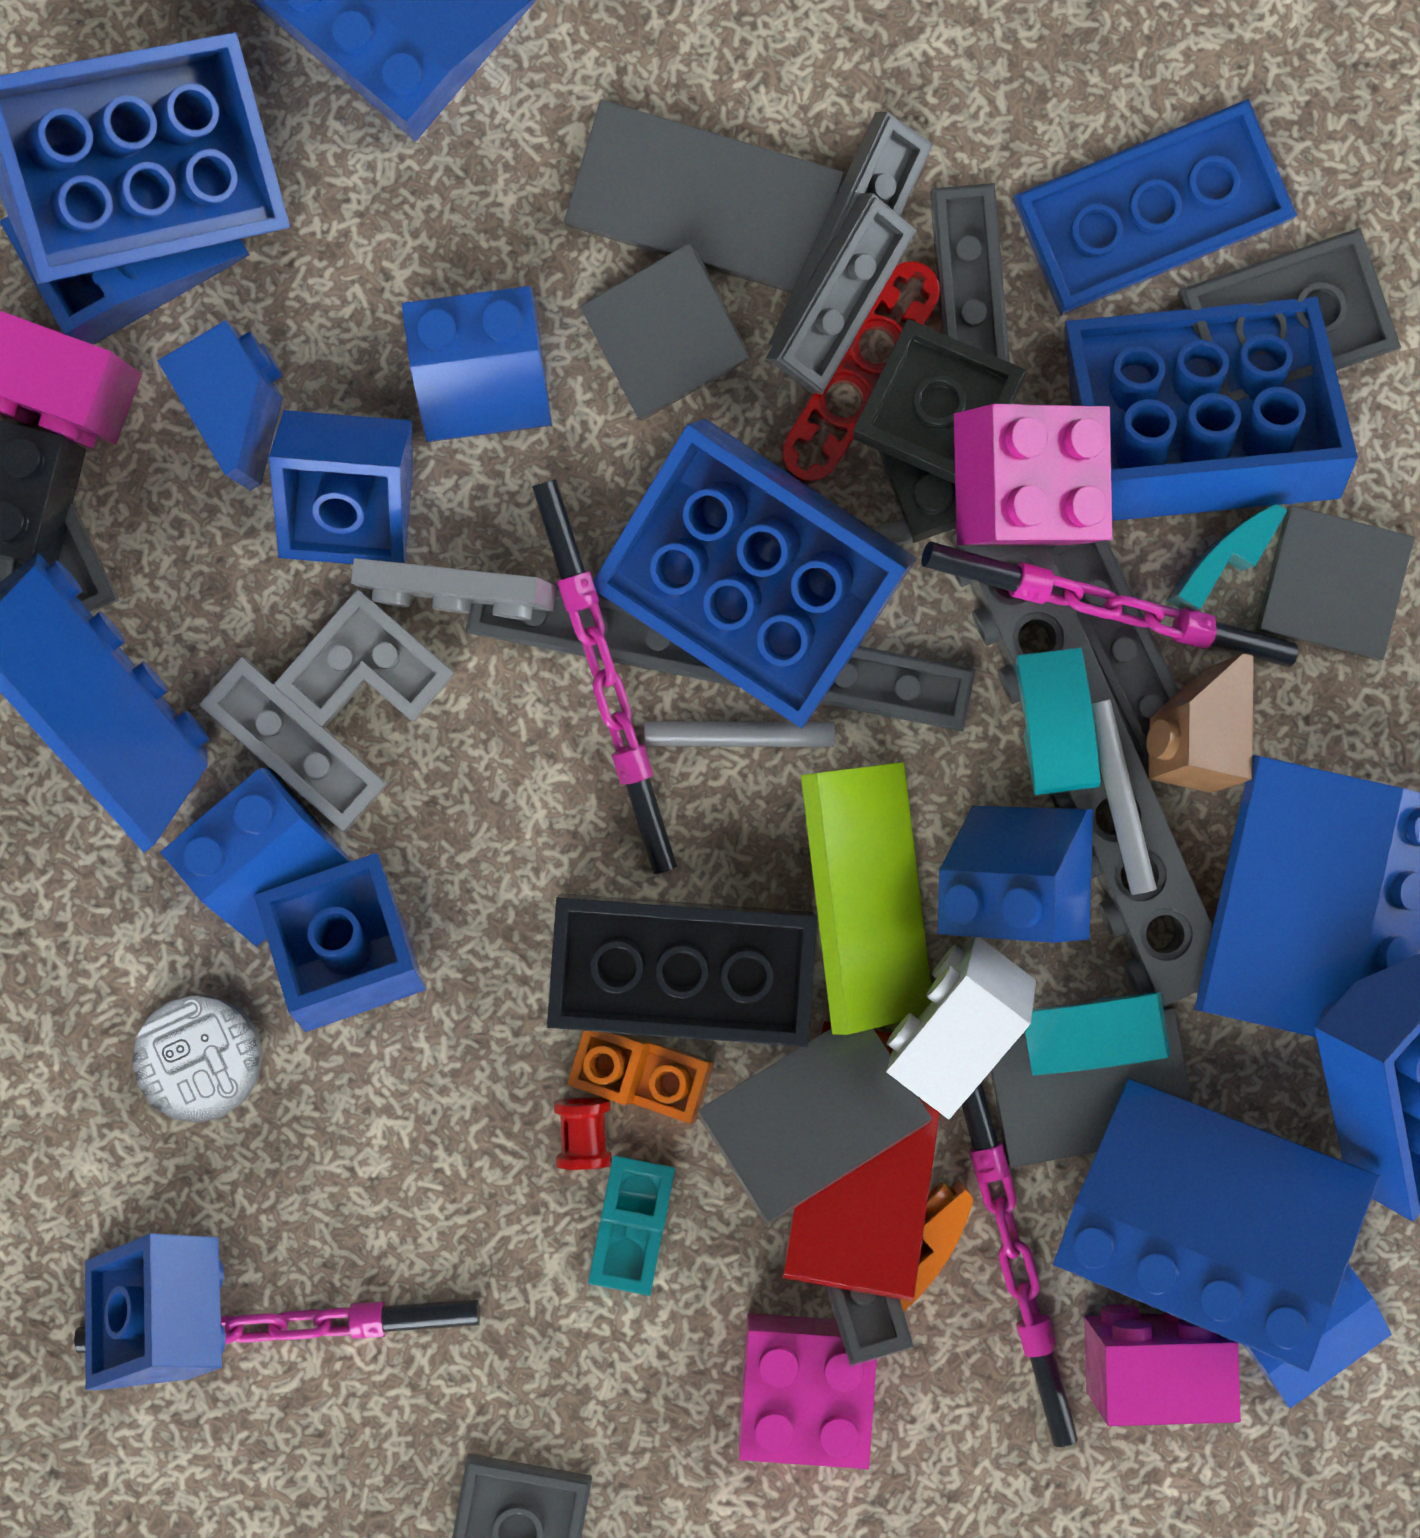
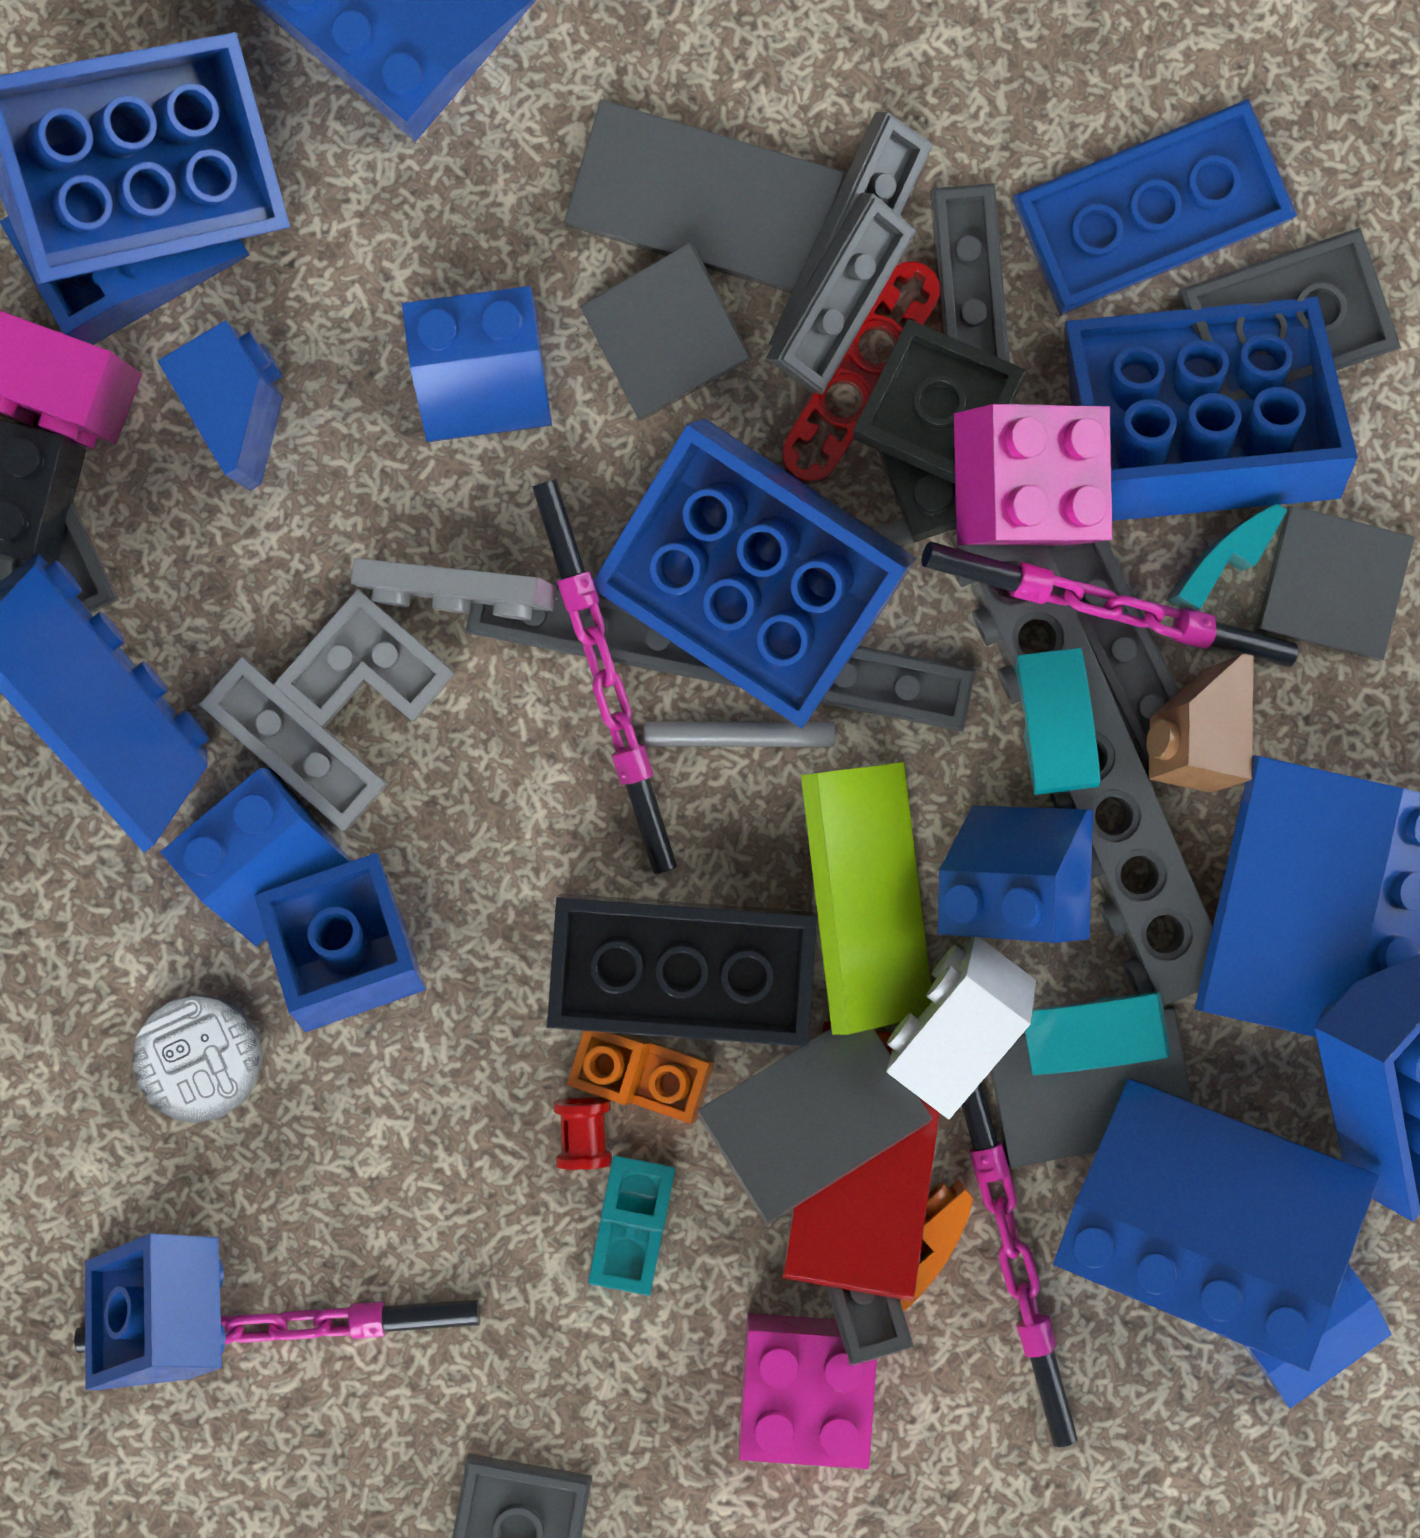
(341, 487): blue slope -> none
(1122, 800): light grey bar -> none
(1159, 1369): dark pink brick -> none

